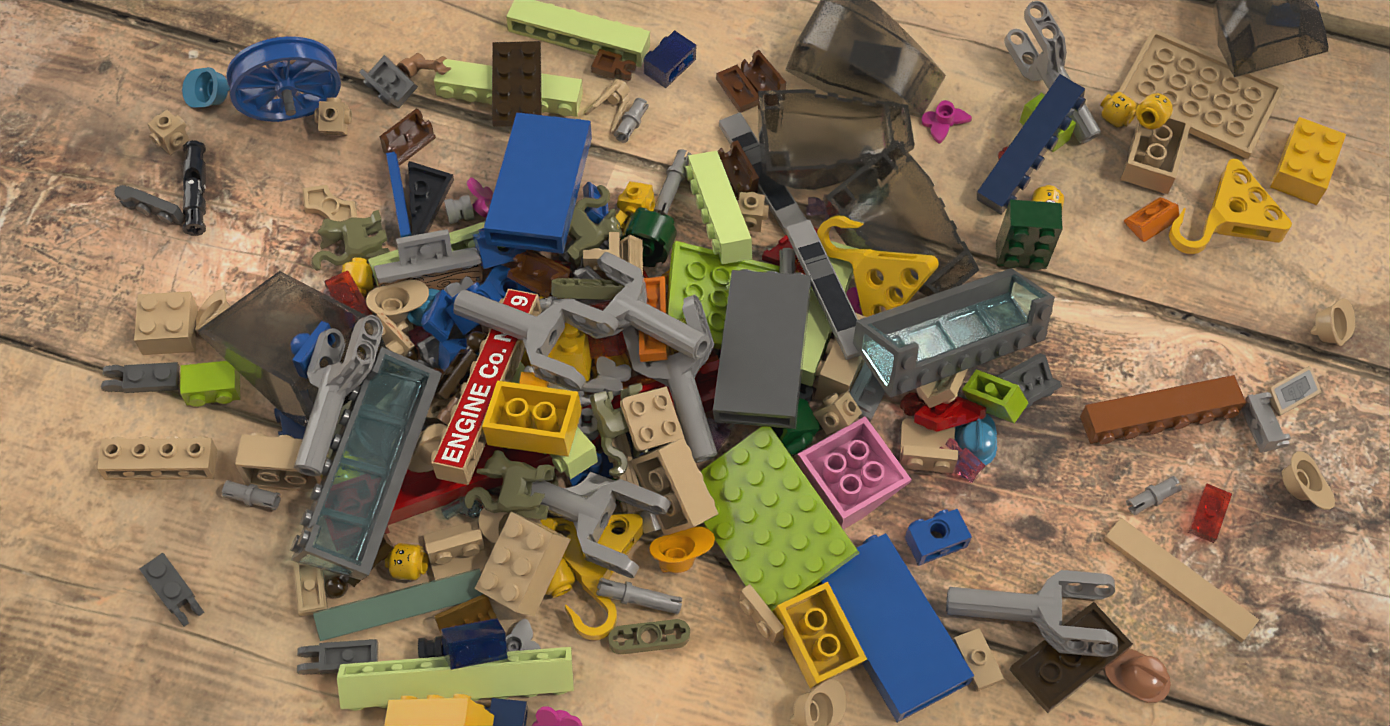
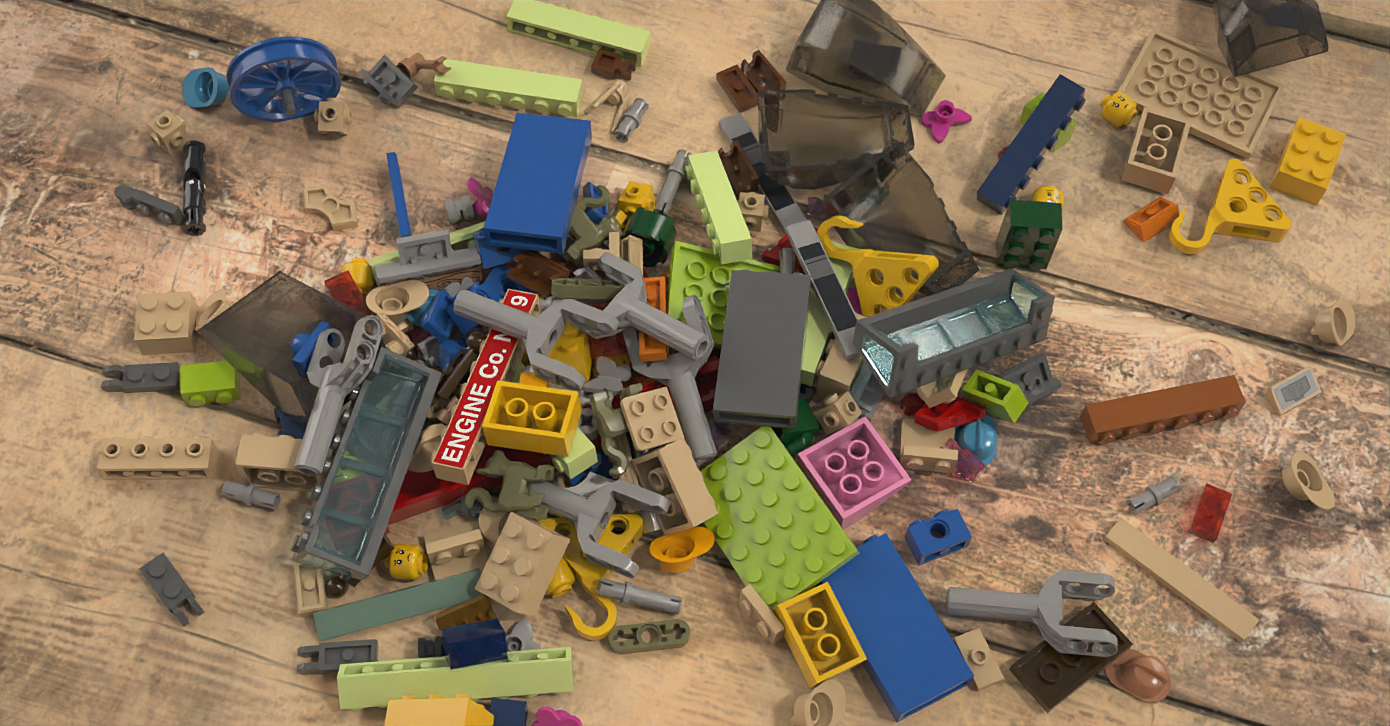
(356, 240): olive animal -> none
(407, 136): reddish brown hinge -> none
(427, 194): black wing -> none
(515, 81): dark brown plate -> none
(669, 59): clear blue brick -> none
(1049, 63): light grey piece -> none
(1154, 111): yellow head -> none
(1264, 423): light grey hinge -> none

